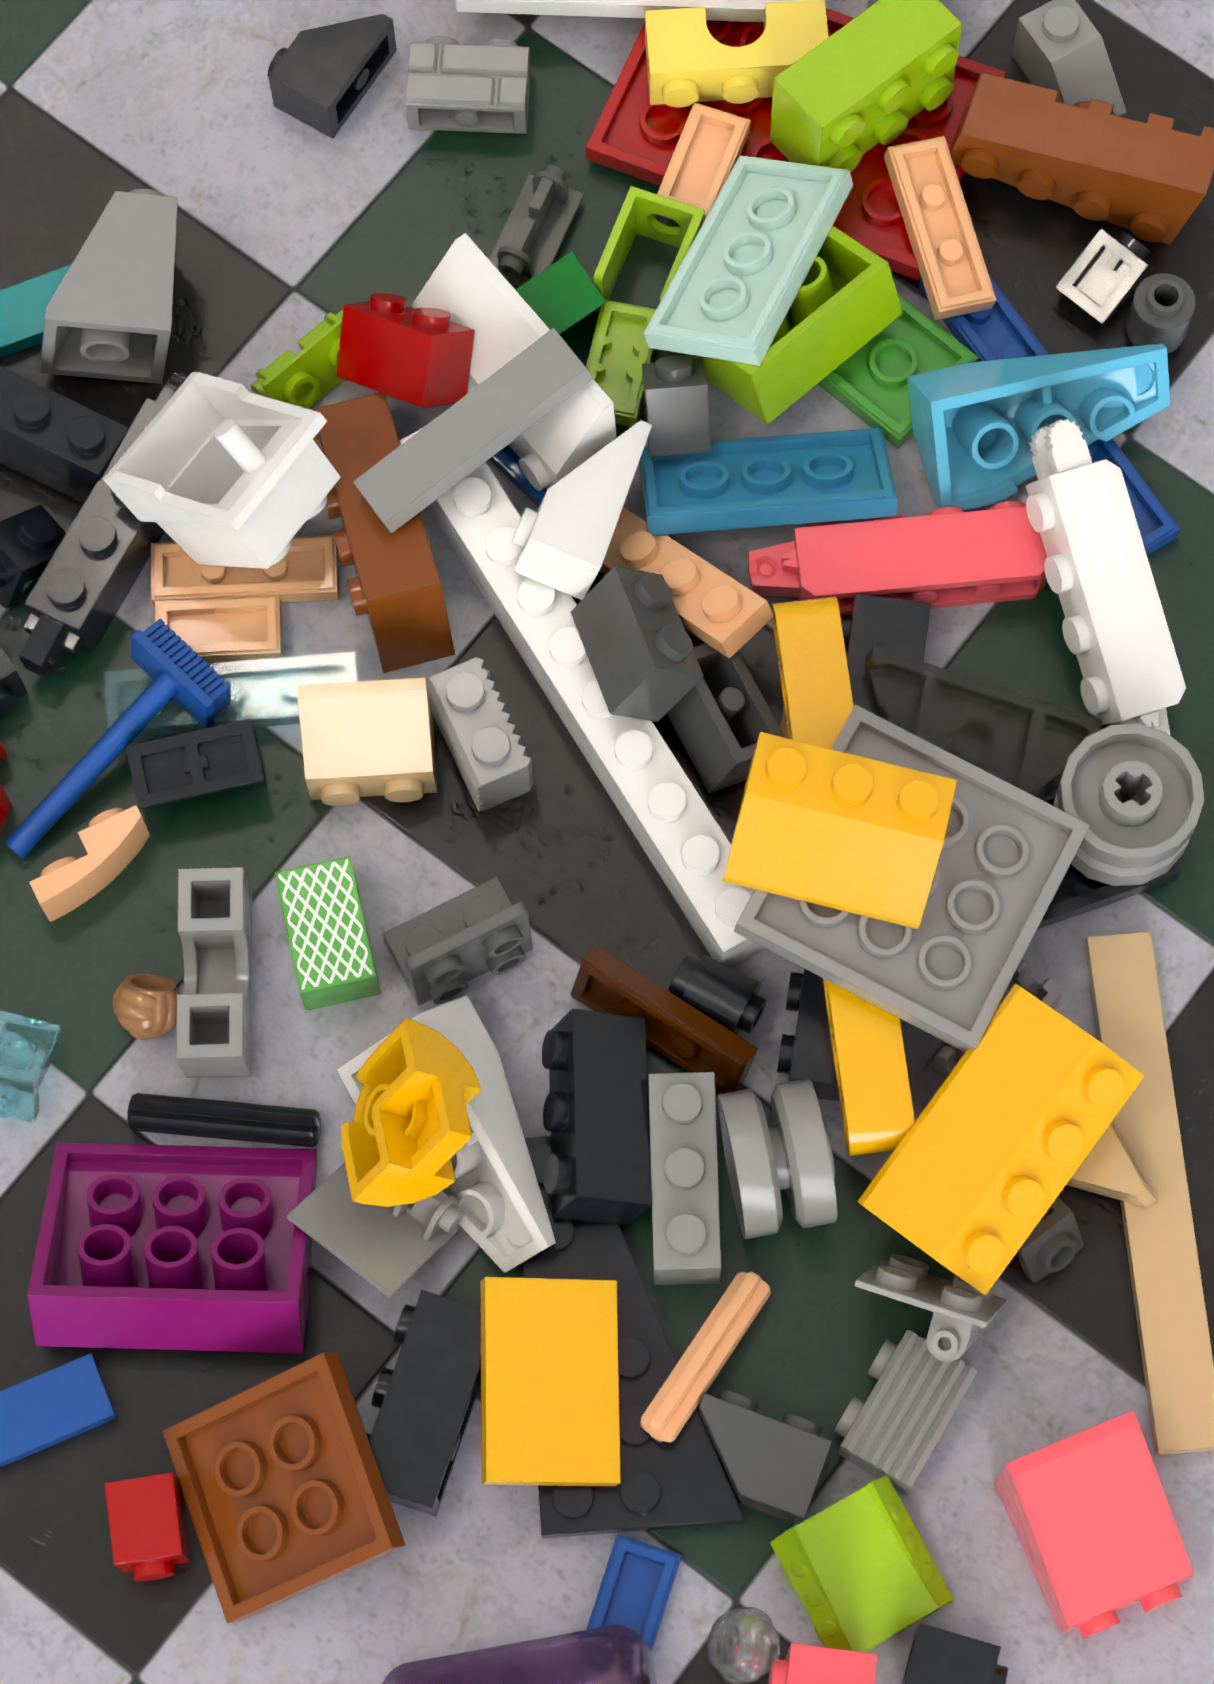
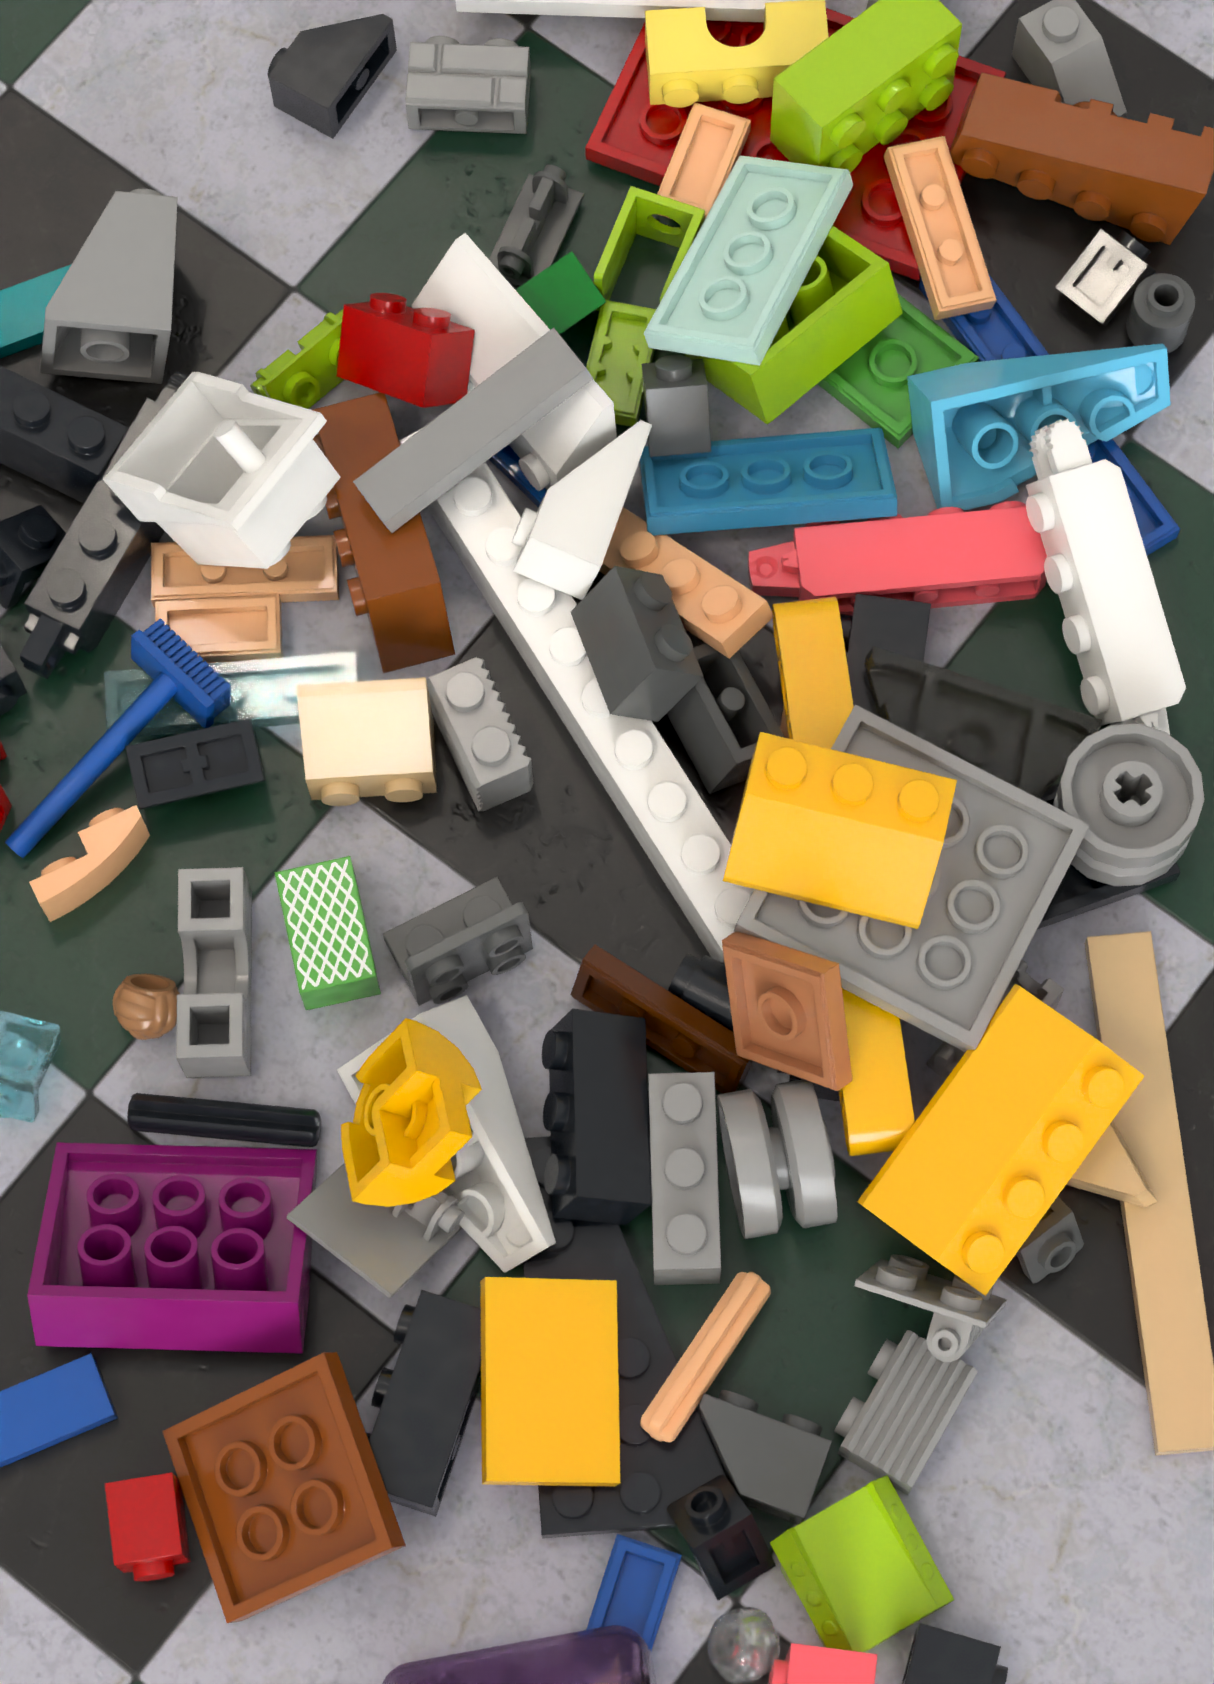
(721, 1536): none -> black bracket
(787, 1010): none -> nougat tile
(1095, 1525): coral slope -> none

